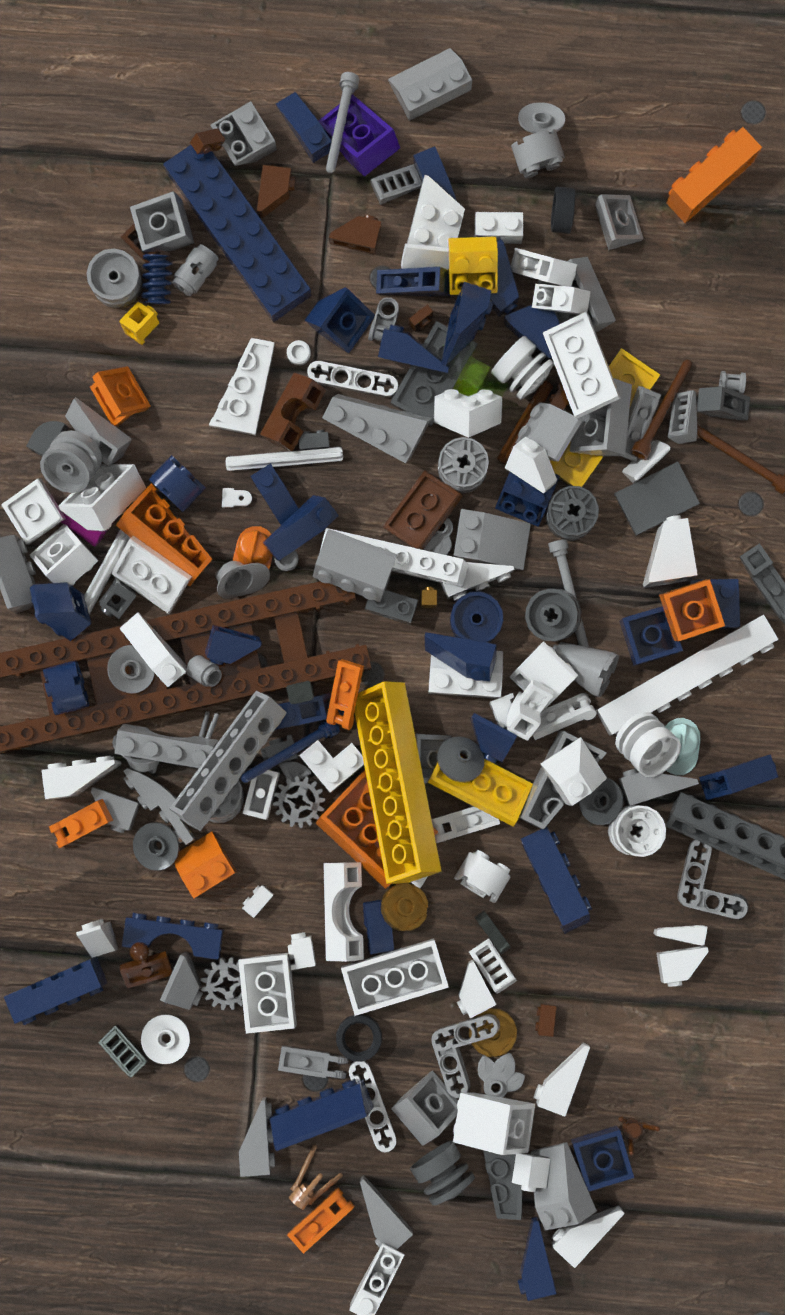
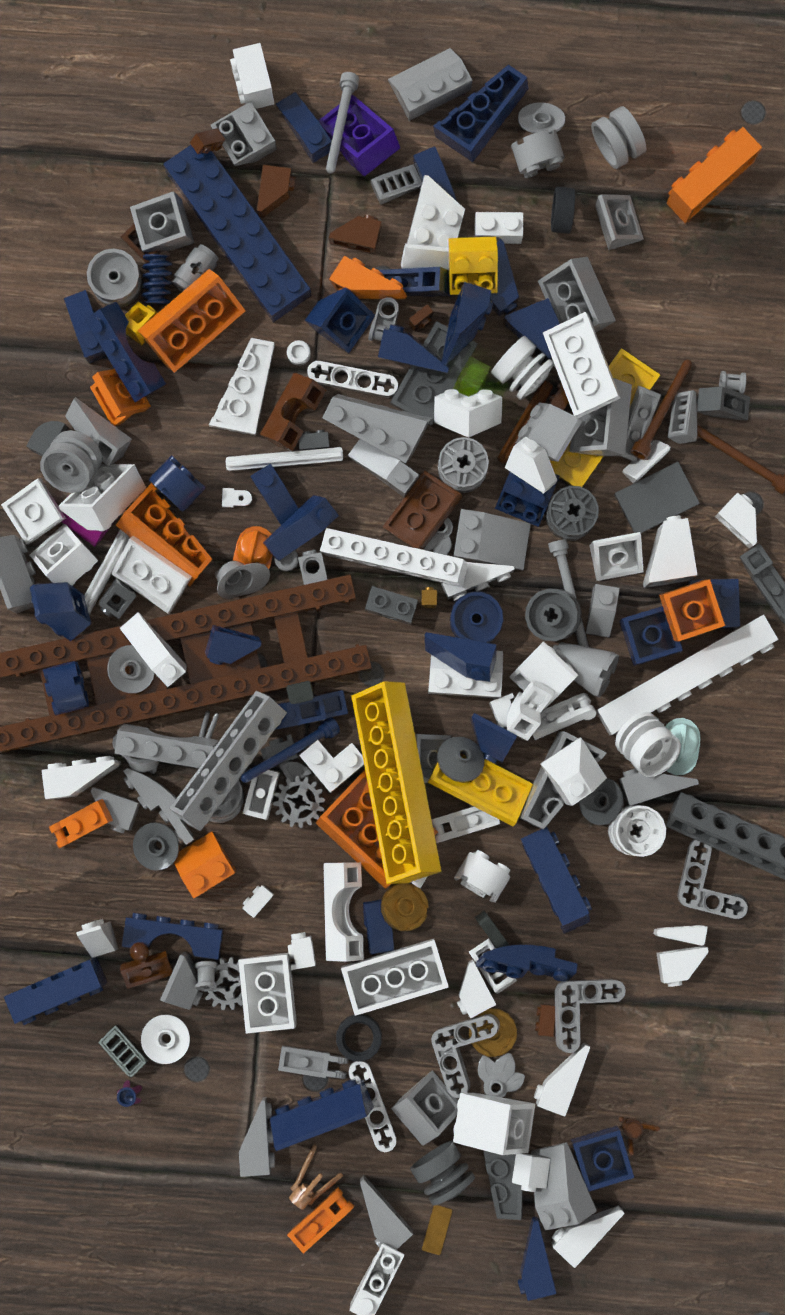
(79, 309): none -> dark blue slope
(110, 331): none -> dark blue arch
(127, 1095): none -> dark blue piece
(191, 320): none -> orange brick
(203, 671): light grey brick -> none
(206, 976): none -> light grey bush
(252, 76): none -> white brick
(312, 556): none -> light grey brick
(345, 693): orange plate -> none
(354, 565): light grey slope -> none
(365, 282): none -> orange slope
(384, 467): none -> light grey slope
(437, 1229): none -> pearl gold sticker
(479, 118): none -> dark blue wedge
(519, 959): none -> dark blue slope
(543, 267): white slope -> none
(561, 299): white slope -> none
(578, 996): none -> light grey beam
(602, 610): none -> light grey slope
(617, 556): none -> white slope
(619, 137): none -> light grey wheel
(738, 777): dark blue slope -> none
(740, 519): none -> white slope

